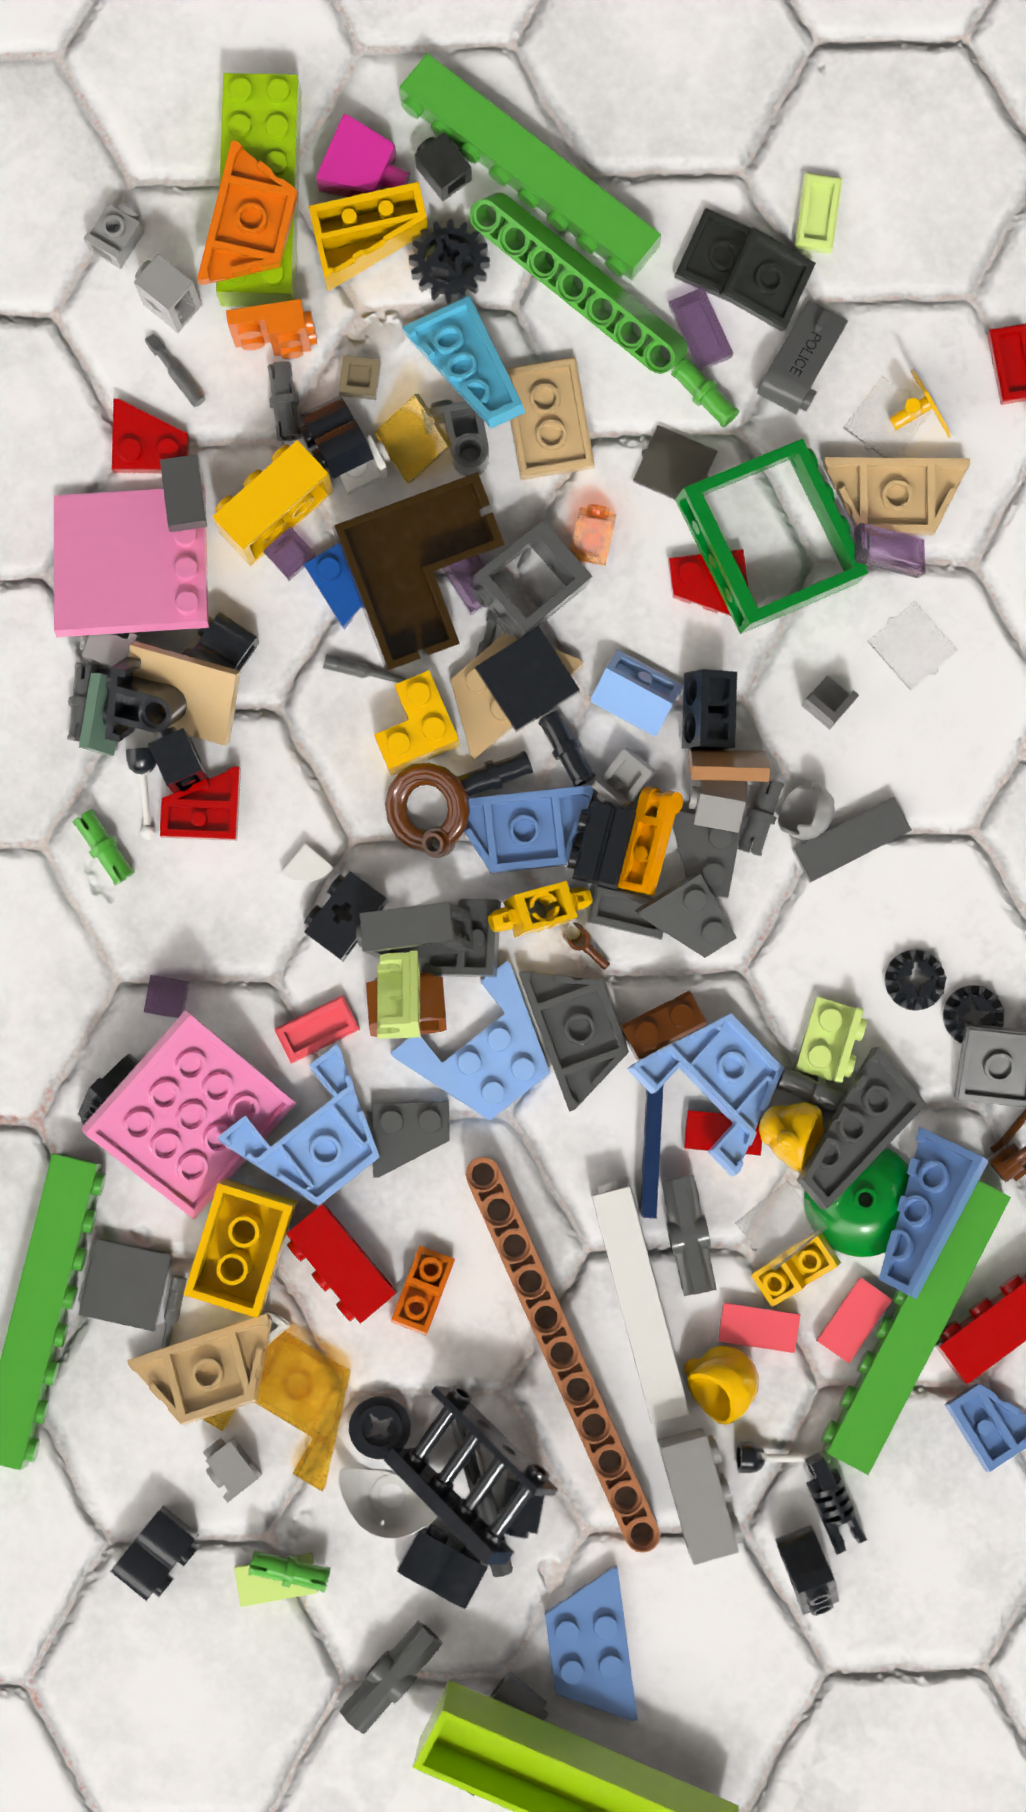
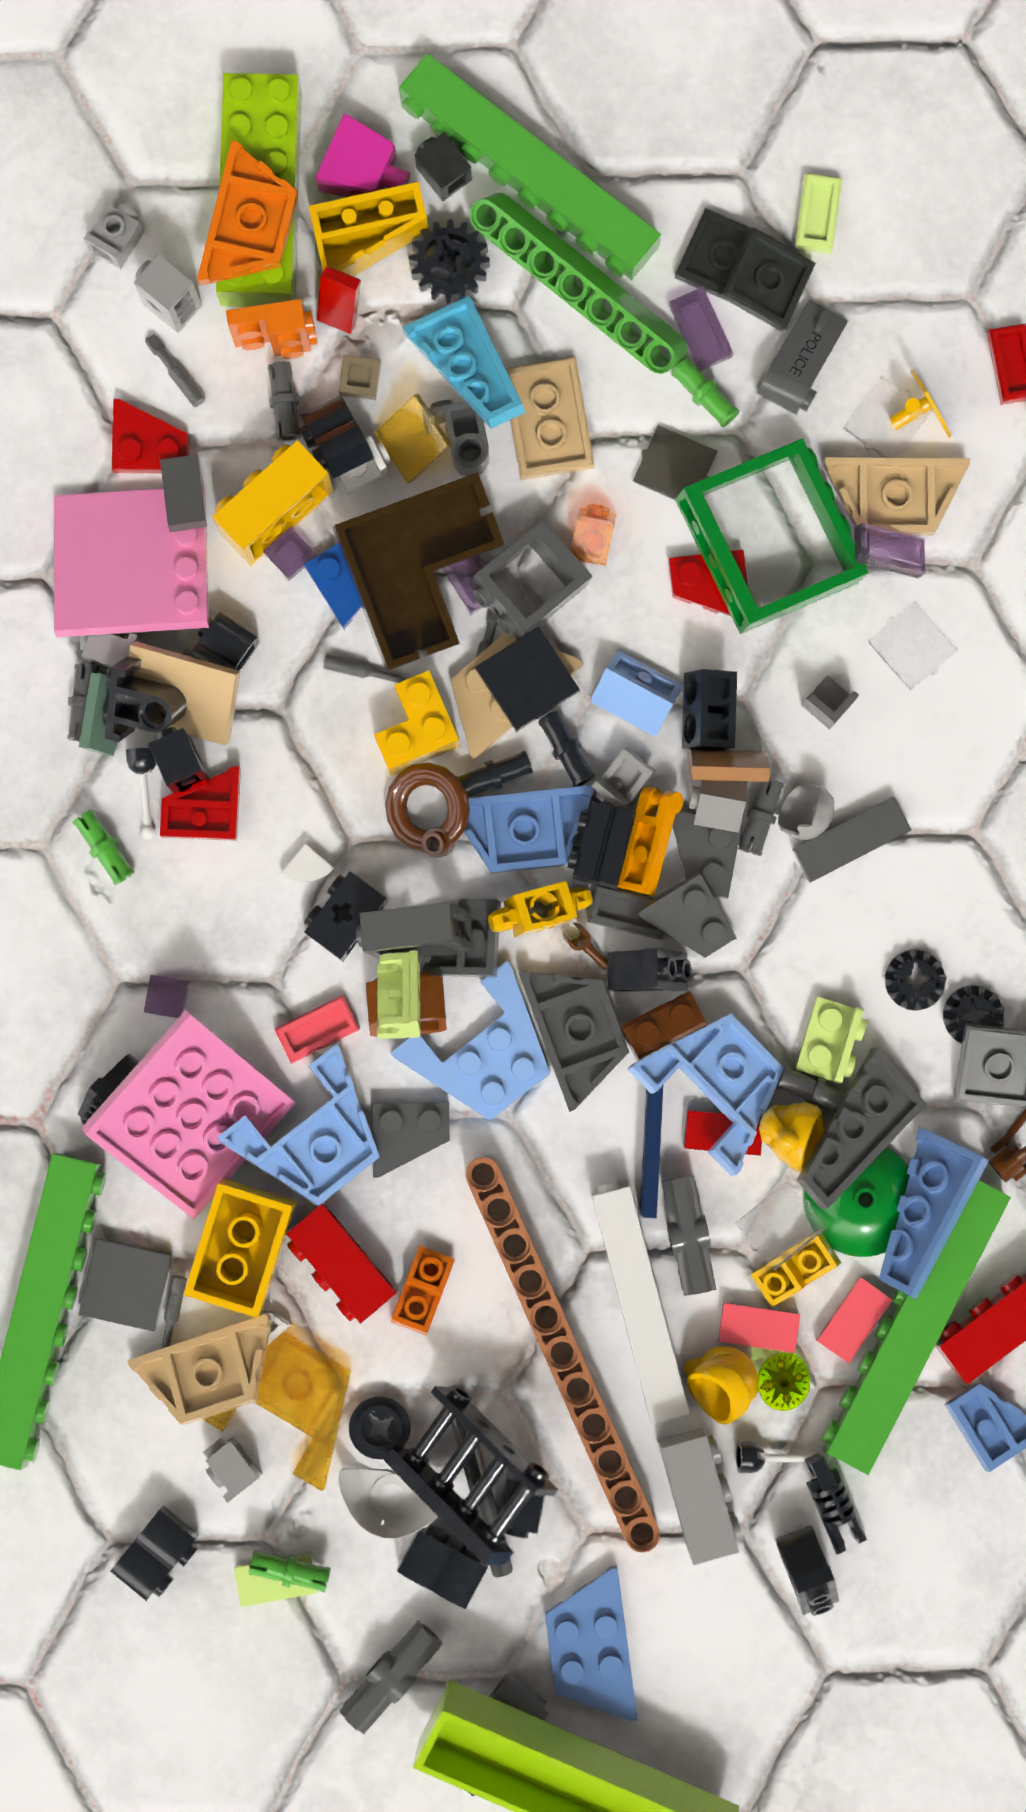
(338, 300): none -> red tile
(648, 970): none -> black pin
(784, 1381): none -> clear neon green piece

